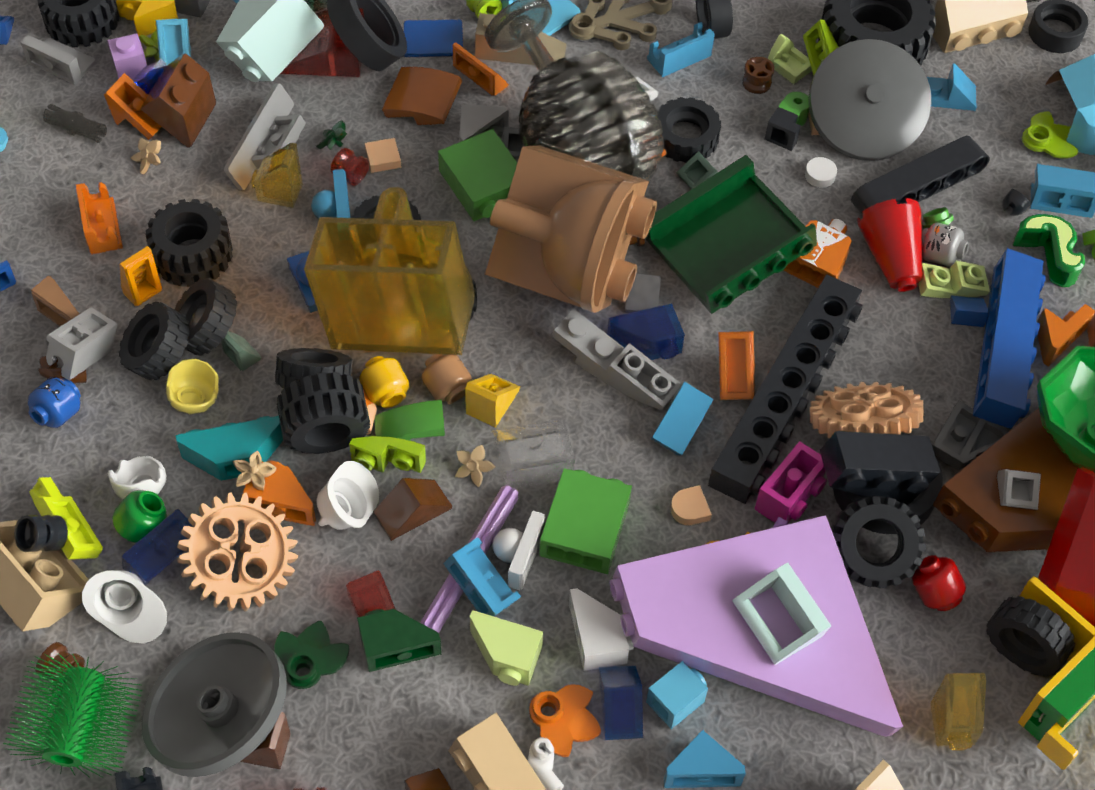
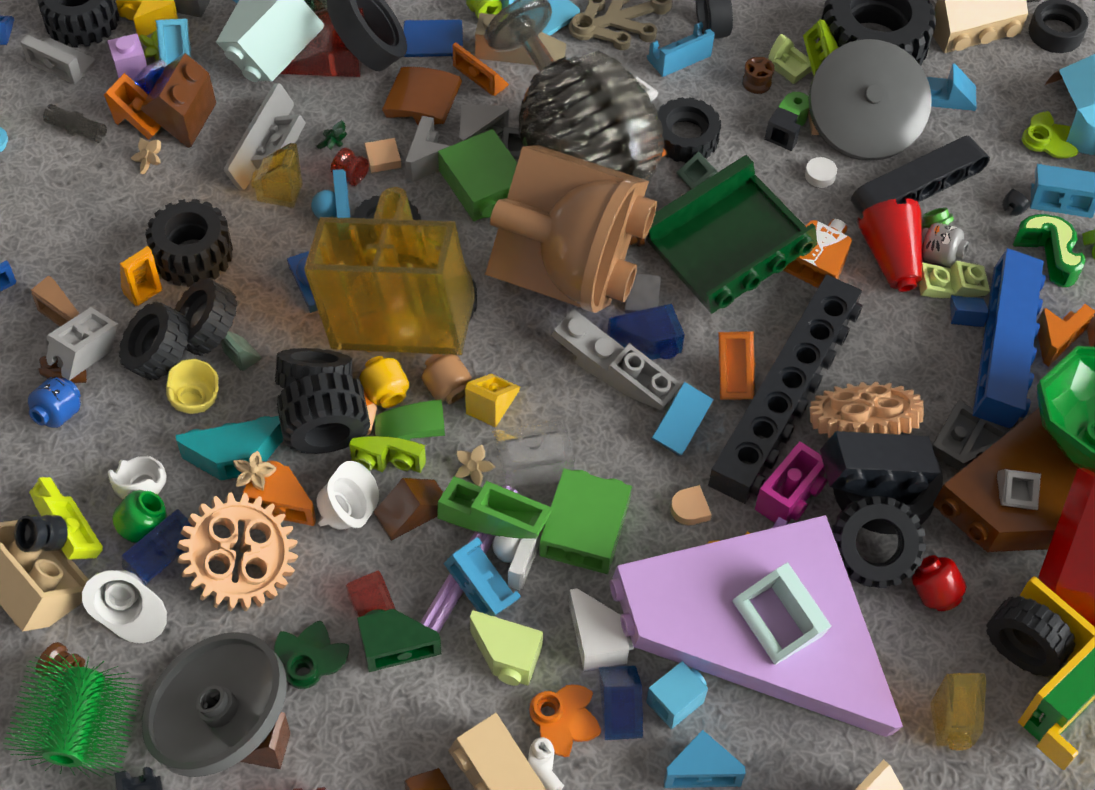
(99, 219): orange hinge -> none
(423, 153): none -> light grey slope
(492, 510): none -> bright green slope

